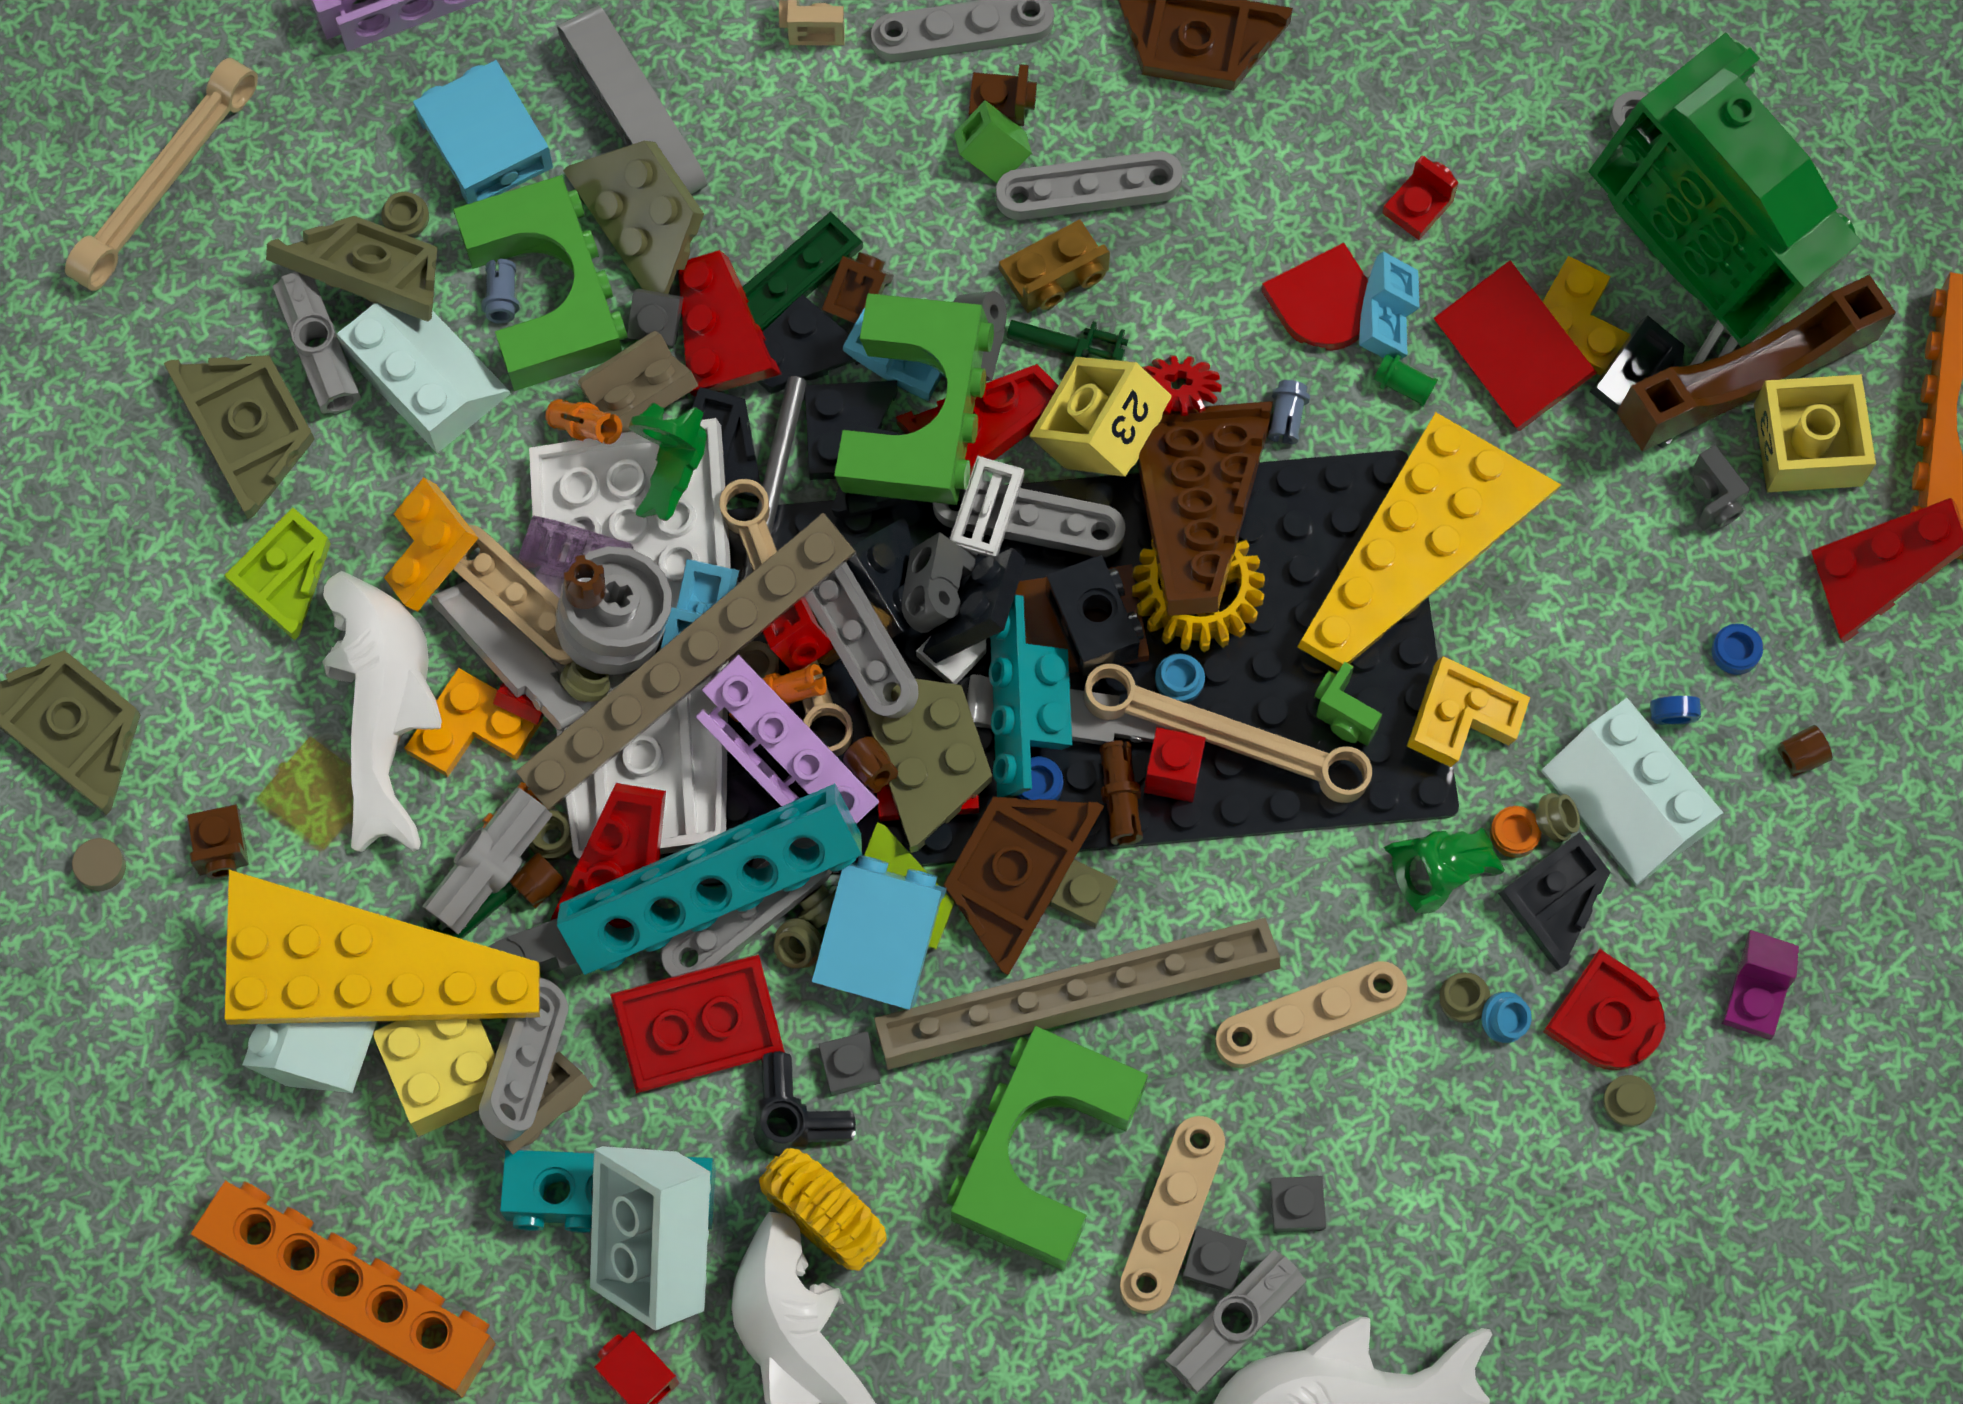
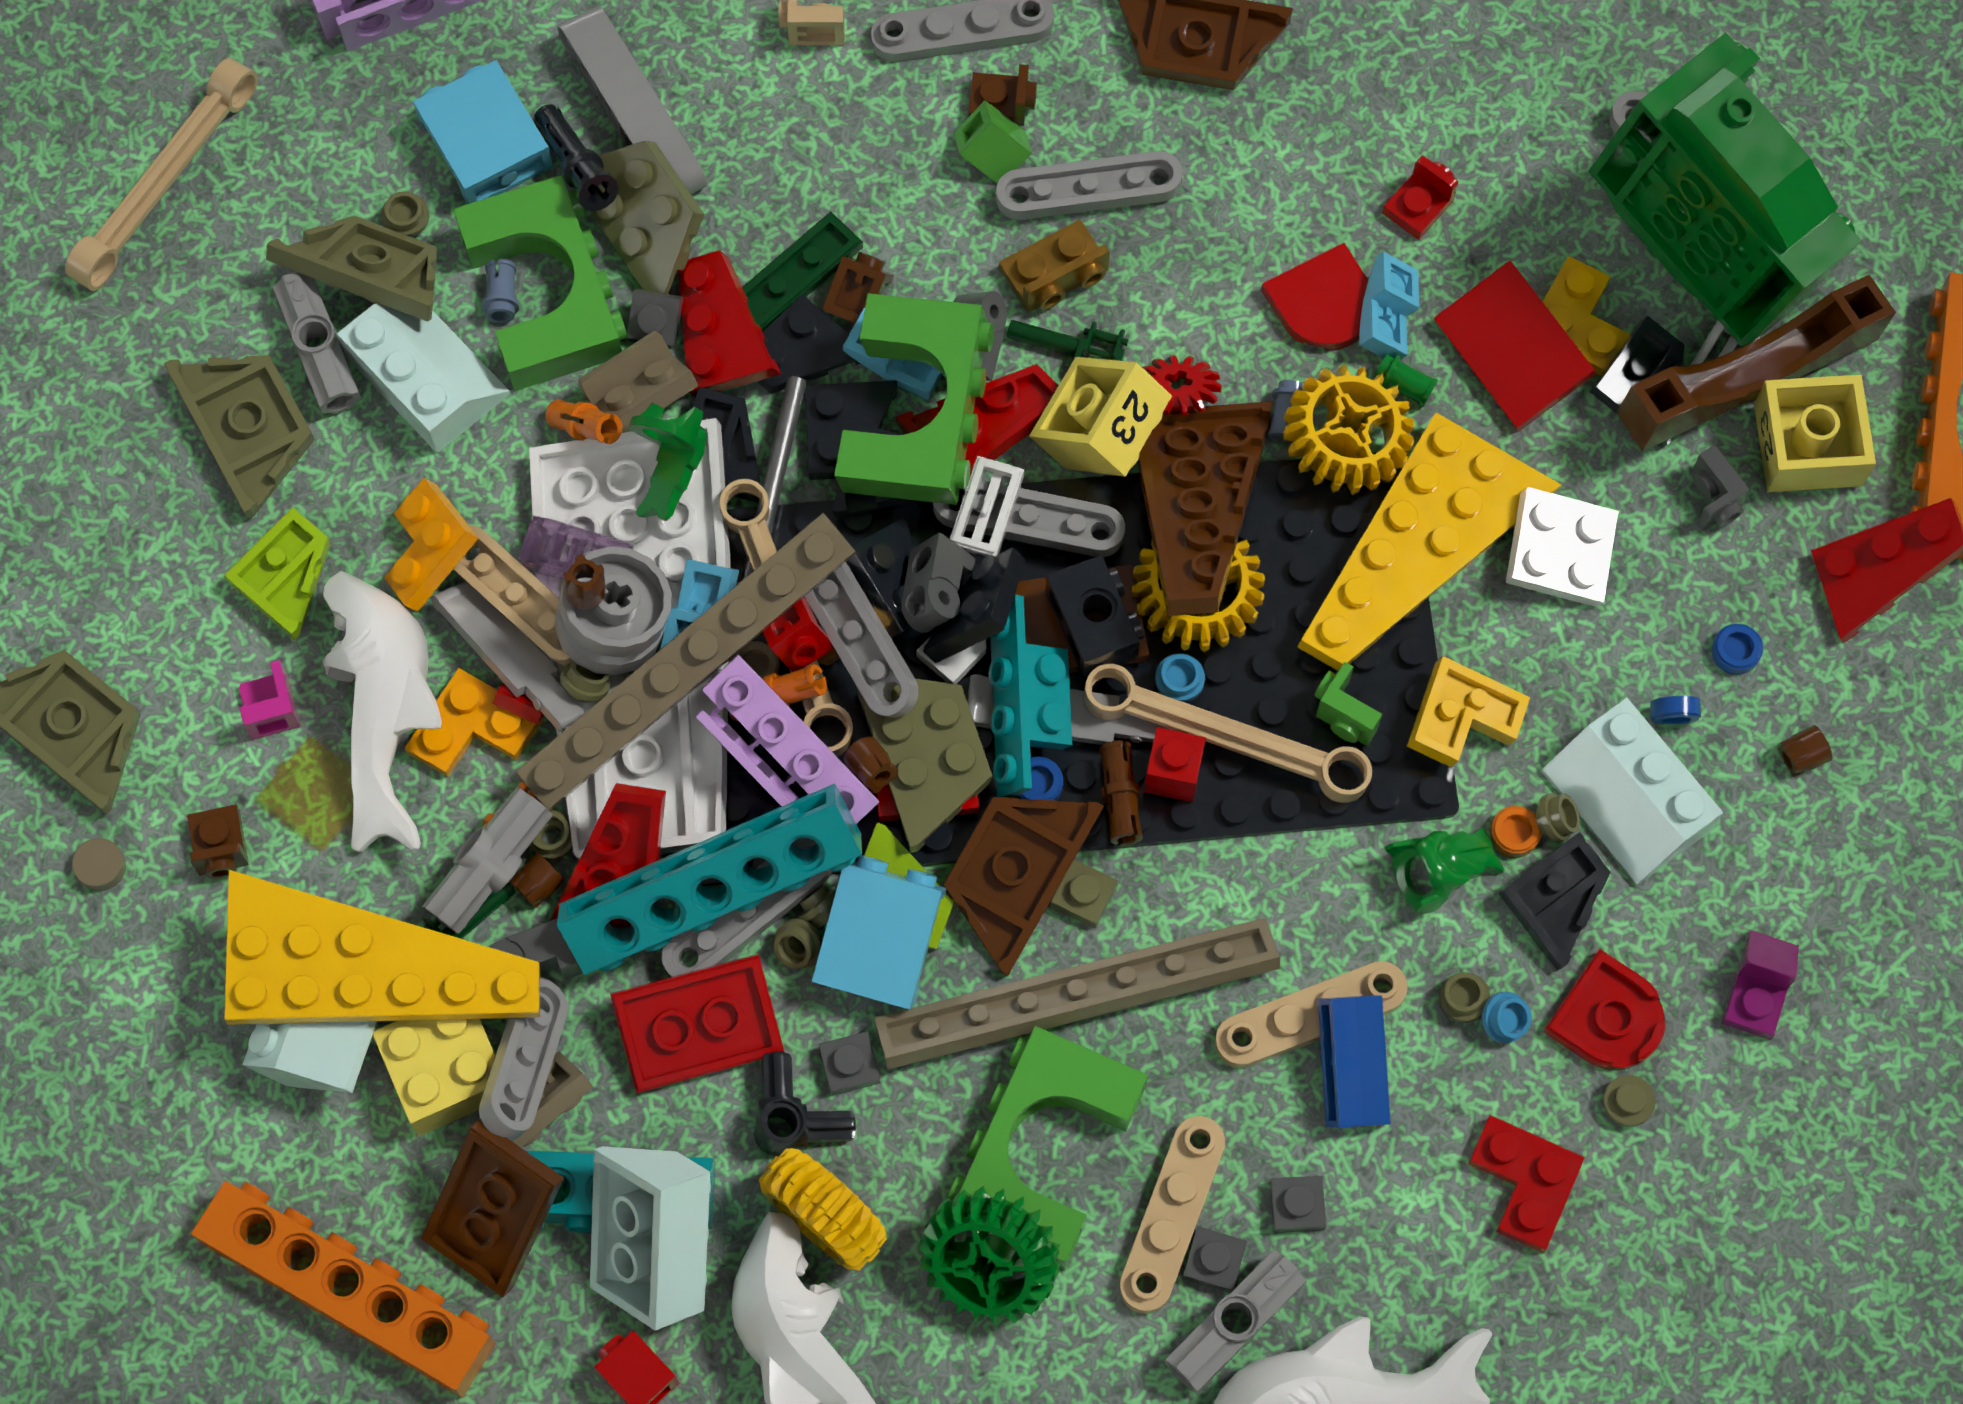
(268, 704): none -> dark pink panel
(492, 1208): none -> reddish brown tile
(580, 166): none -> black pin
(1002, 1242): none -> green gear
(1342, 398): none -> yellow gear
(1354, 1061): none -> blue piece
(1541, 1178): none -> red plate
(1562, 547): none -> white plate

